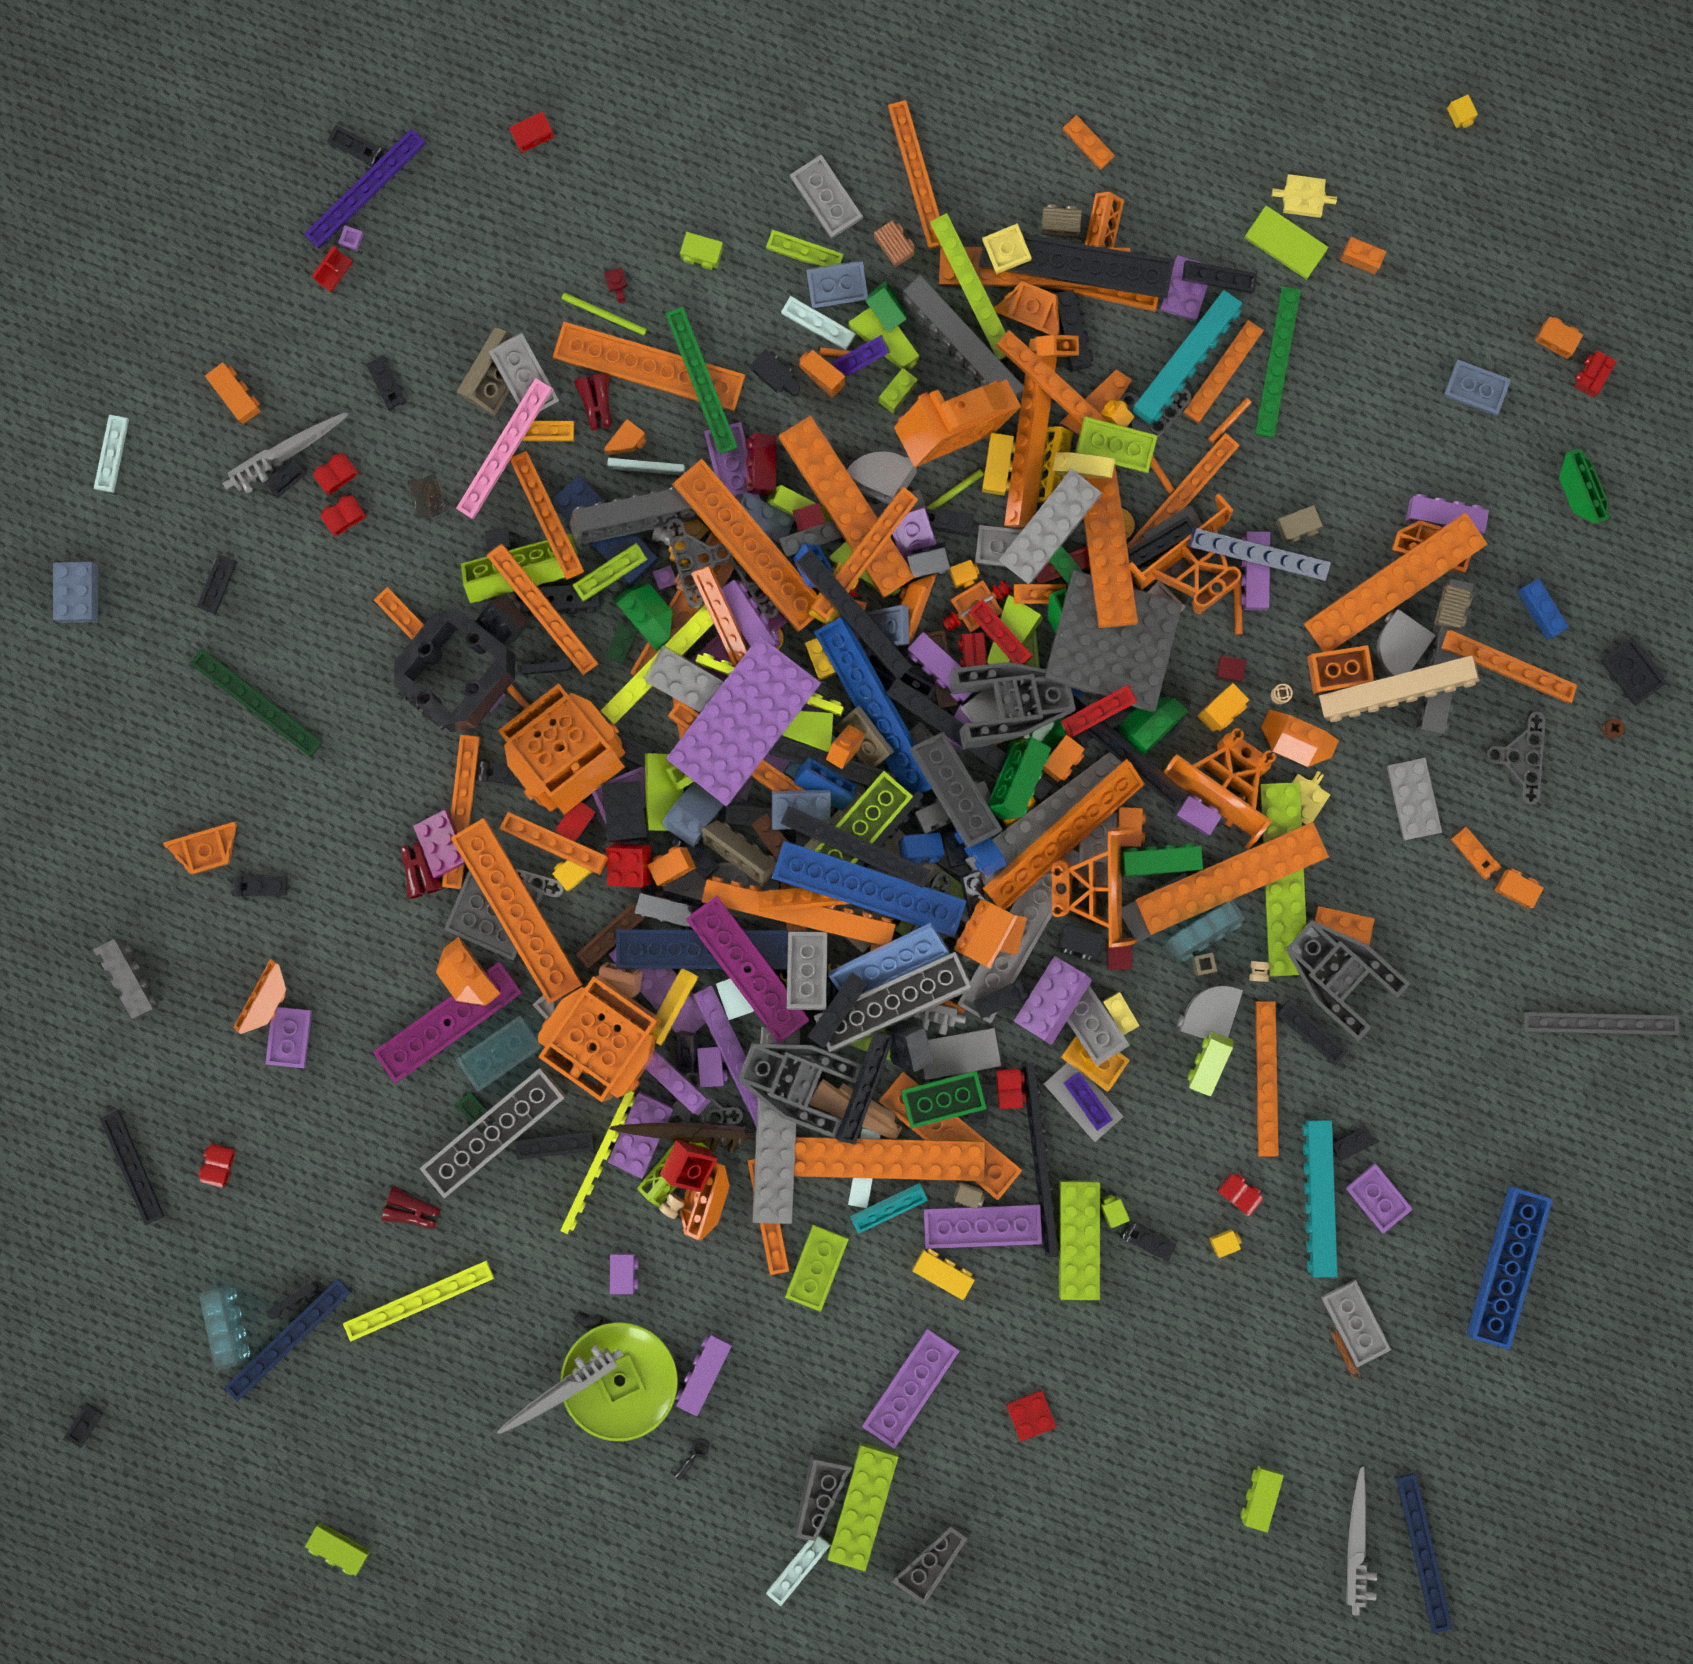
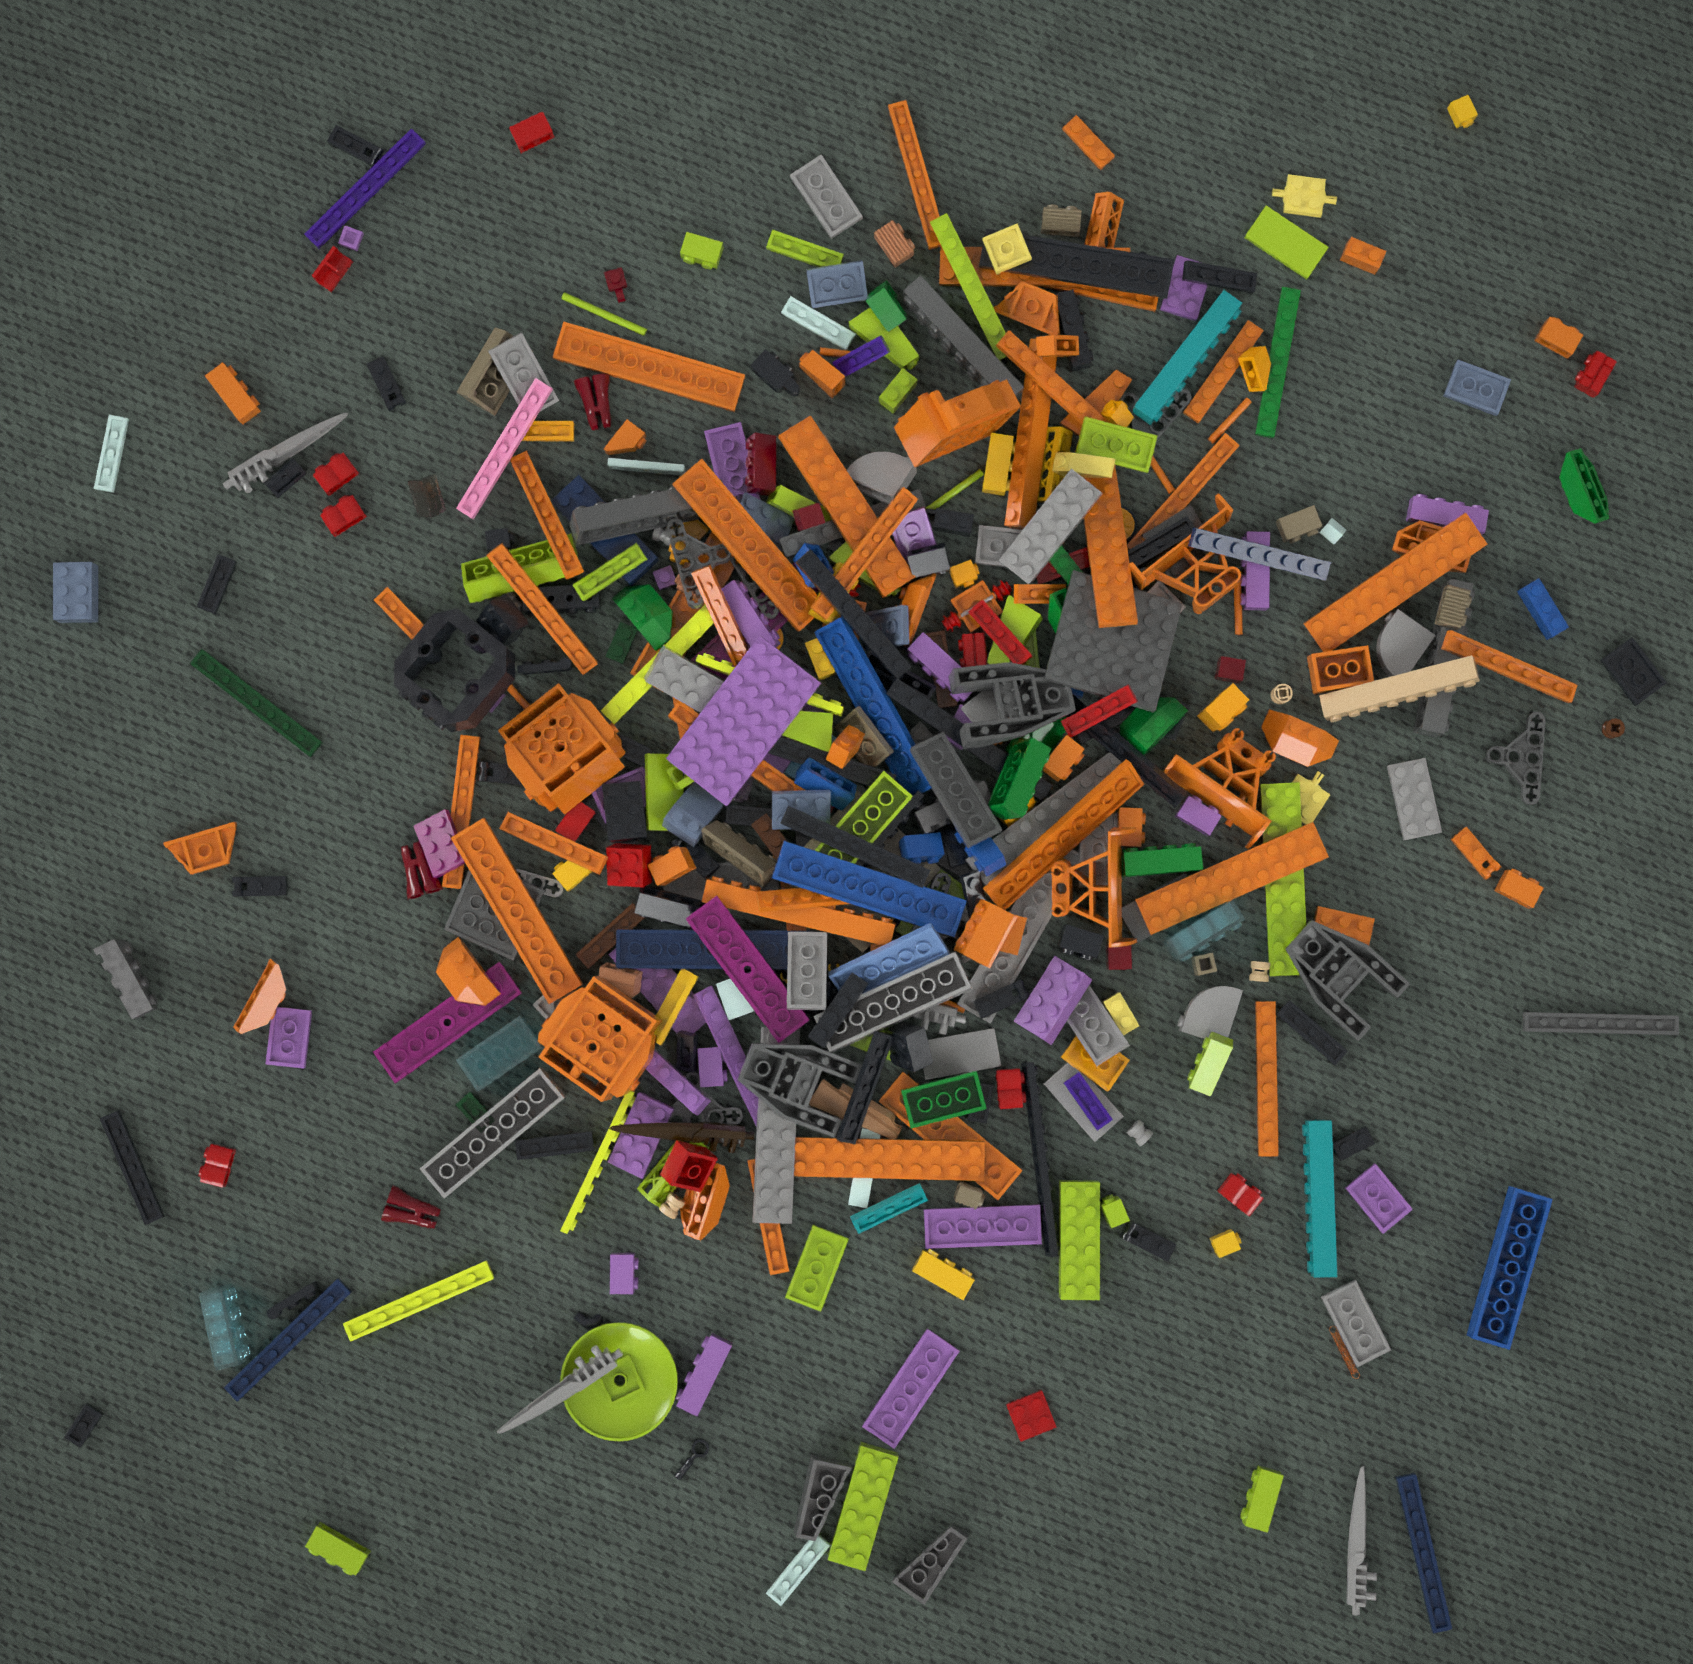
(701, 381): green plate -> none
(1139, 1132): none -> light grey wheel
(1255, 368): none -> light orange slope
(1332, 531): none -> light aqua slope

